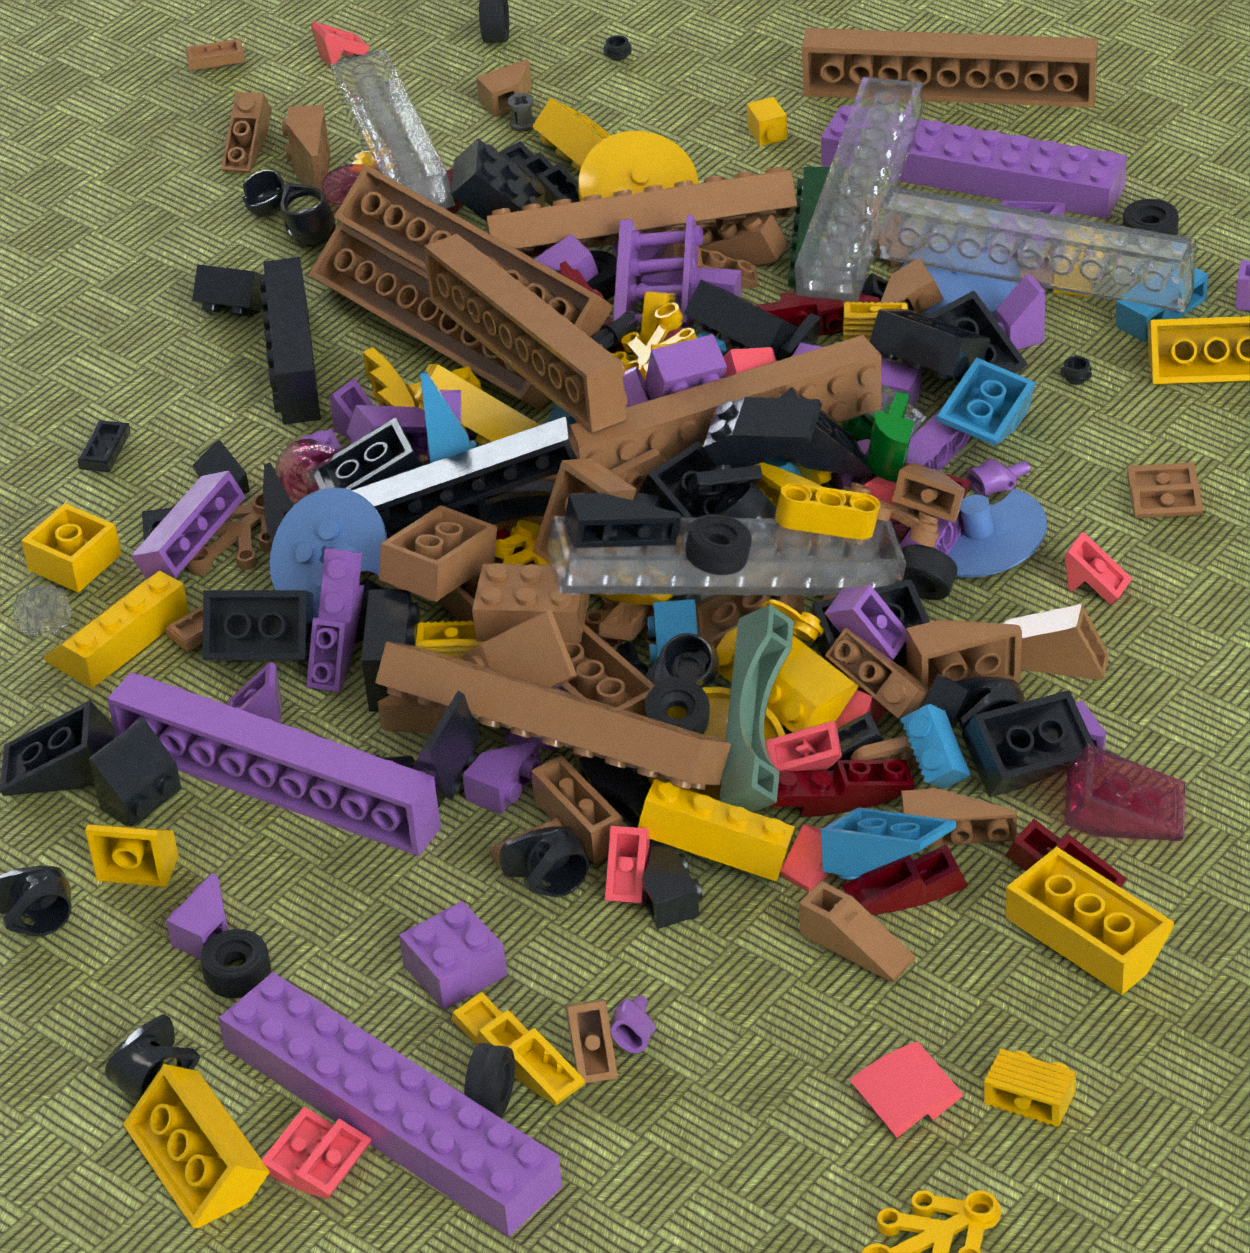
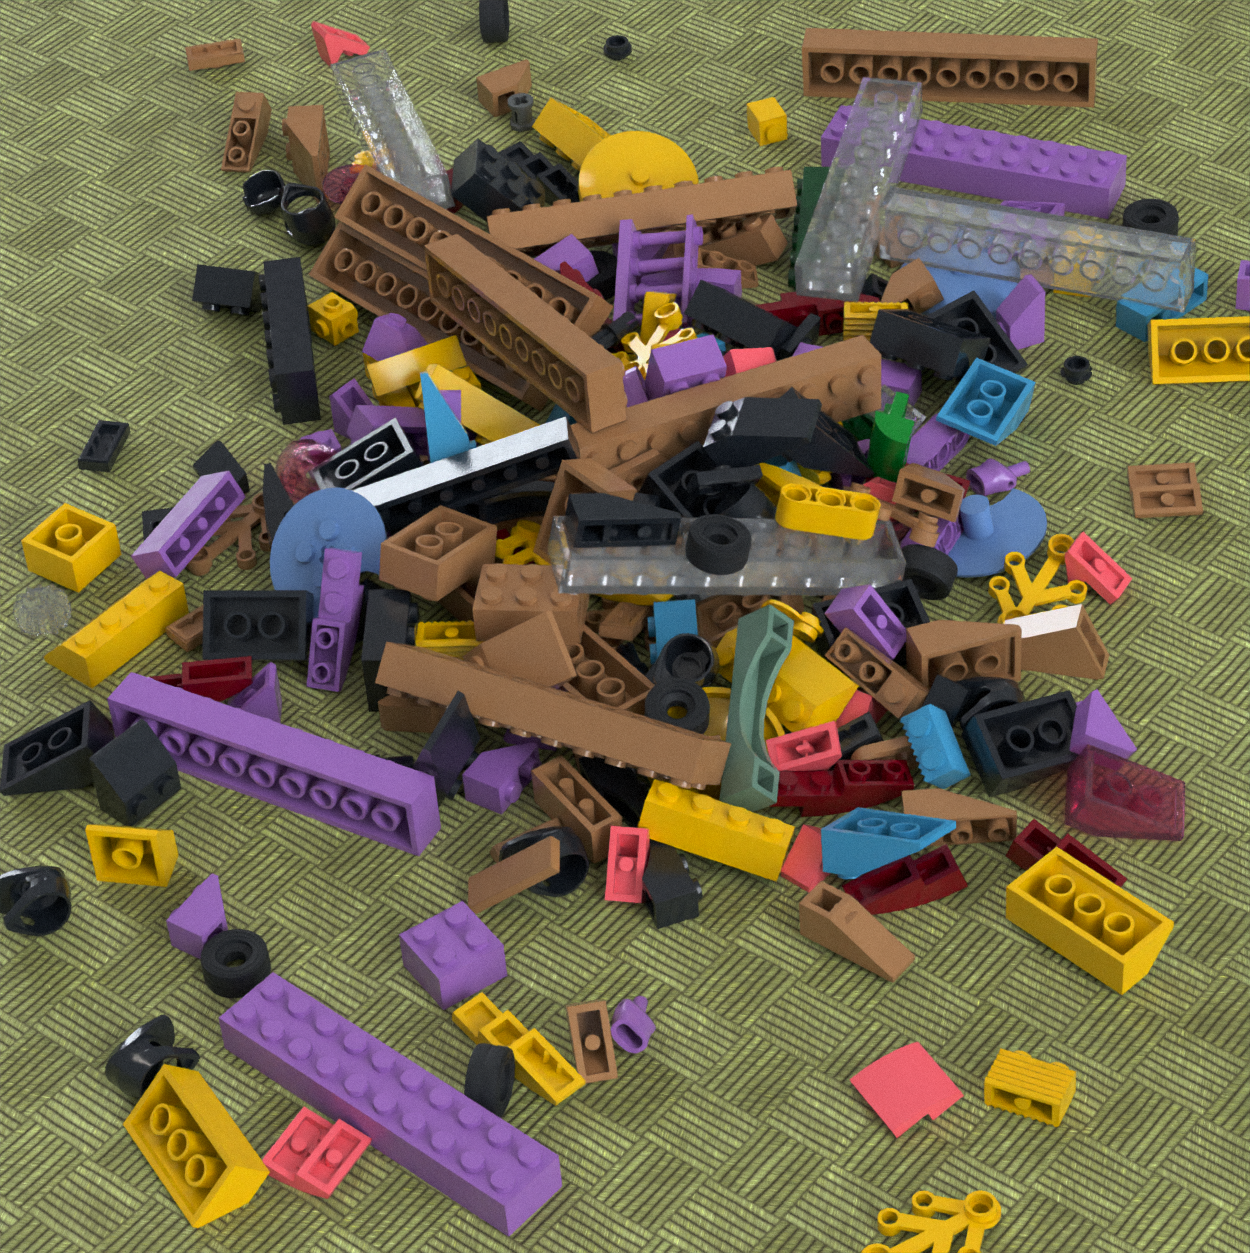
(213, 678): none -> dark red slope
(333, 318): none -> yellow brick
(391, 337): none -> medium lavender slope
(406, 367): none -> yellow slope
(514, 874): none -> medium nougat tile
(1036, 593): none -> yellow plant
(1099, 727): none -> medium lavender slope

